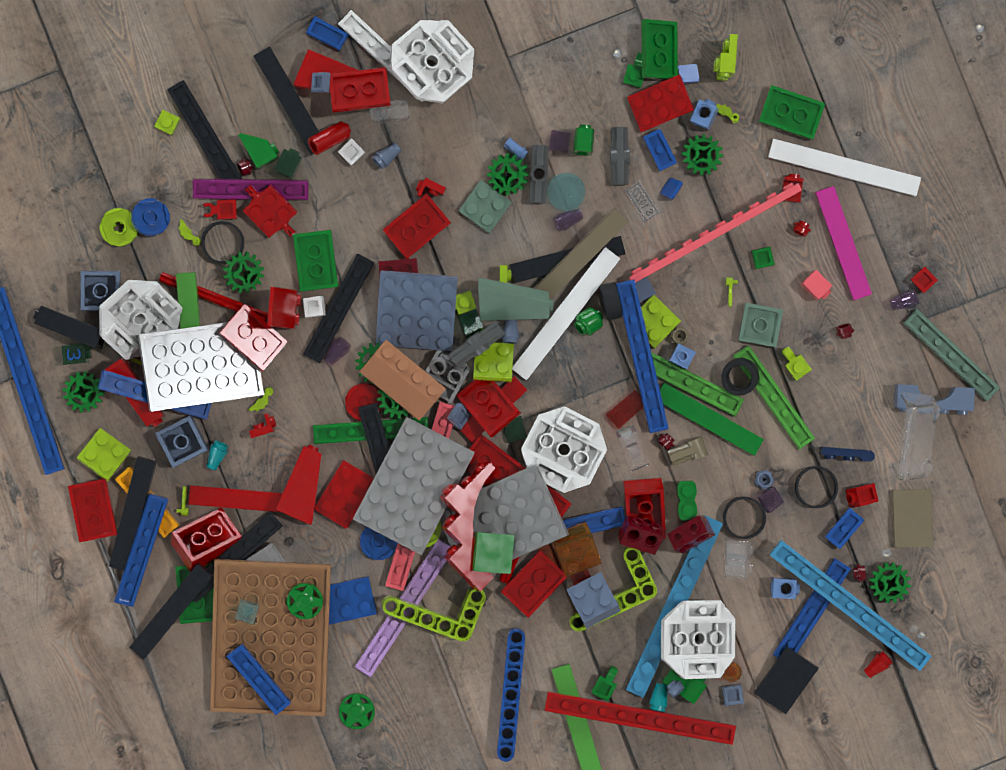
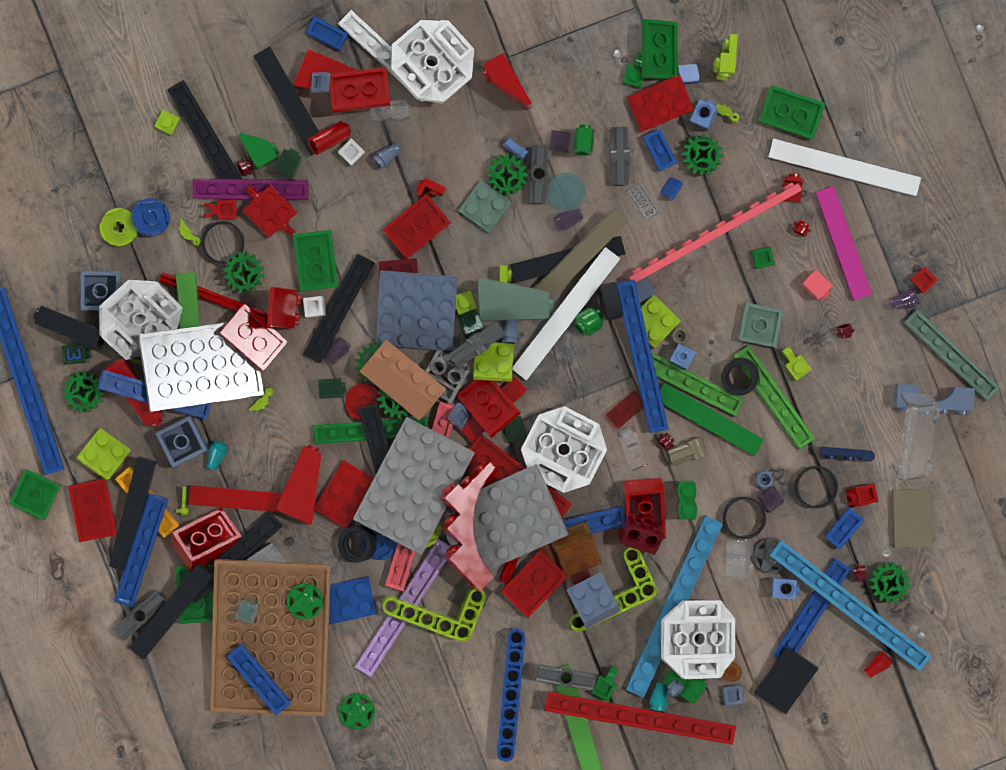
(35, 494): none -> green plate
(132, 623): none -> dark grey piece
(260, 429): red bracket -> none
(331, 388): none -> clear green brick
(343, 544): none -> black tyre
(493, 552): green tile -> none
(504, 79): none -> red slope
(578, 678): none -> dark grey piece
(691, 534): dark red brick -> none
(729, 282): lime piece -> none
(767, 560): none -> dark grey wheel

